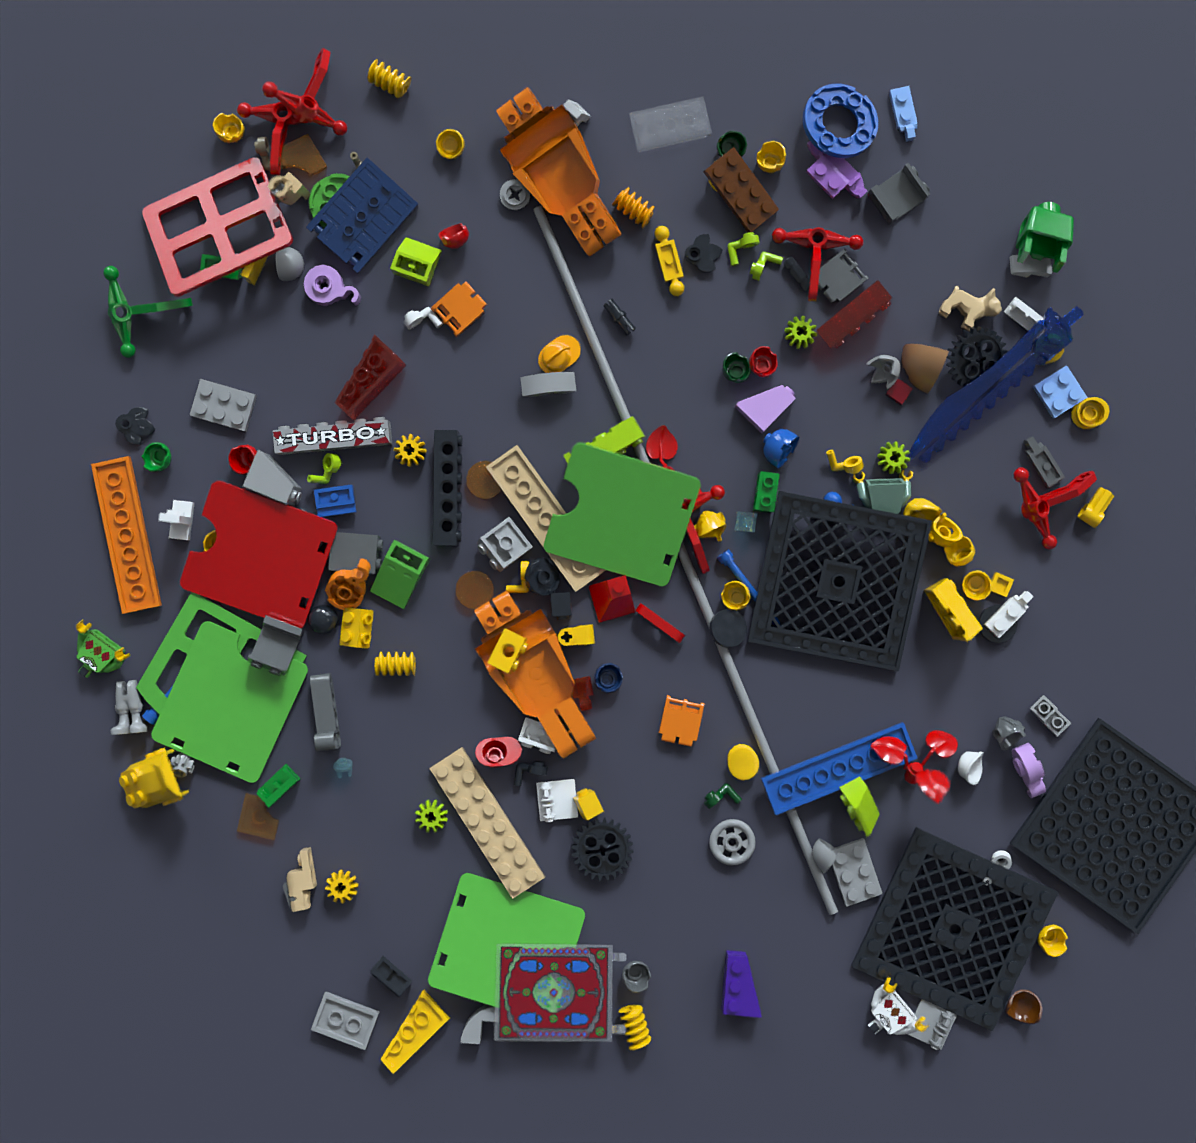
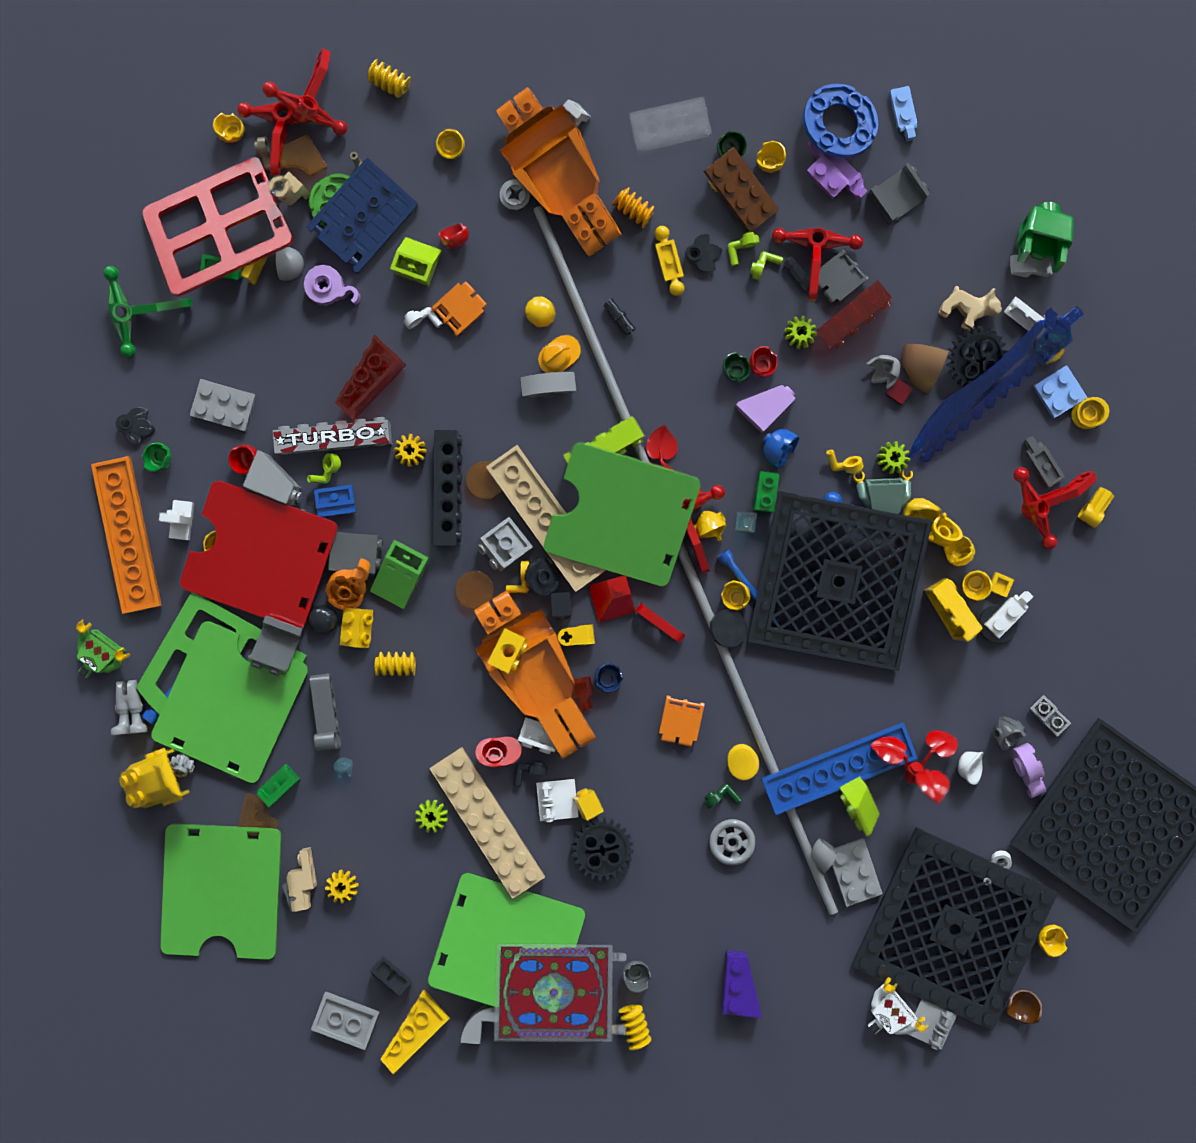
(221, 888): none -> bright green door
(540, 311): none -> yellow hair

